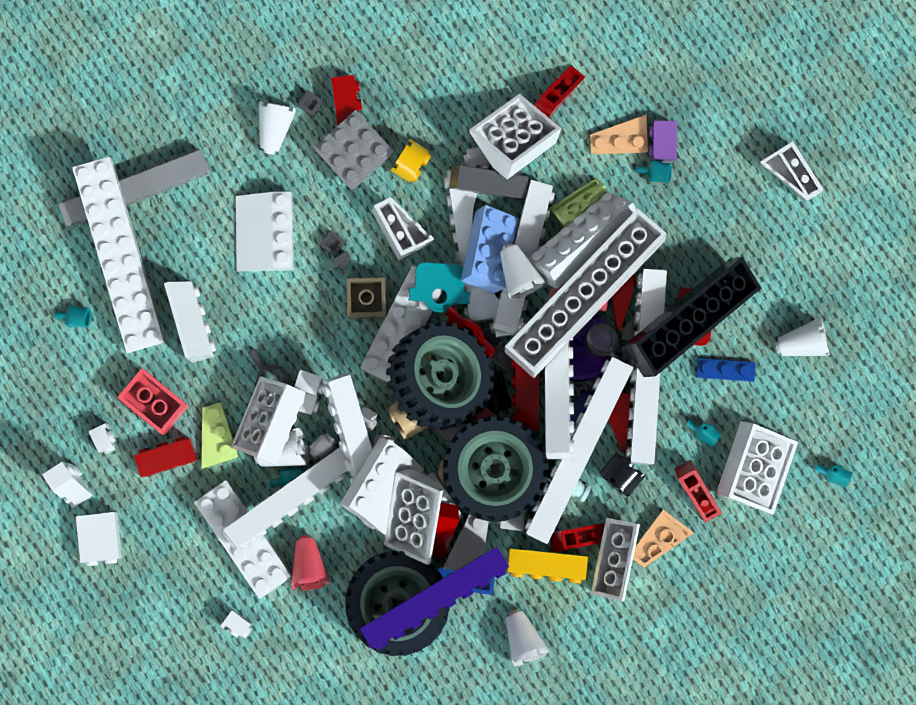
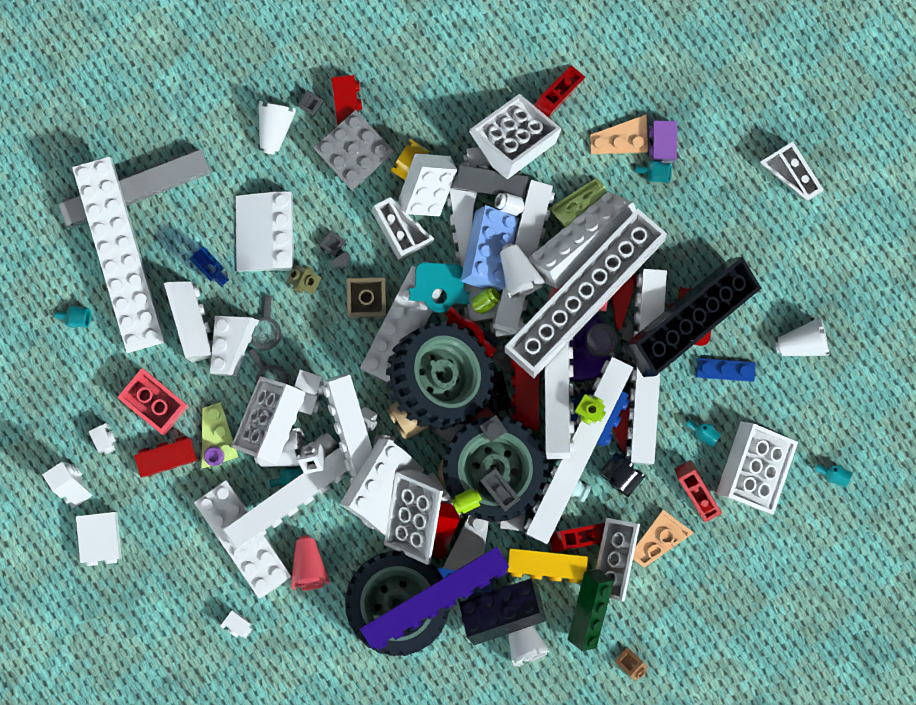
(202, 259): none -> clear blue torso
(214, 456): none -> medium lavender tile
(229, 343): none -> white wedge
(267, 332): none -> piece
(303, 279): none -> olive brick
(312, 452): none -> white brick
(427, 184): none -> white brick
(466, 501): none -> lime brick
(485, 300): none -> lime brick
(493, 428): none -> dark grey plate
(500, 490): none -> dark grey plate
(502, 611): none -> black brick
(509, 203): none -> white brick
(586, 416): none -> lime brick
(590, 610): none -> dark green brick
(613, 420): none -> blue plate
(631, 664): none -> medium nougat bracket

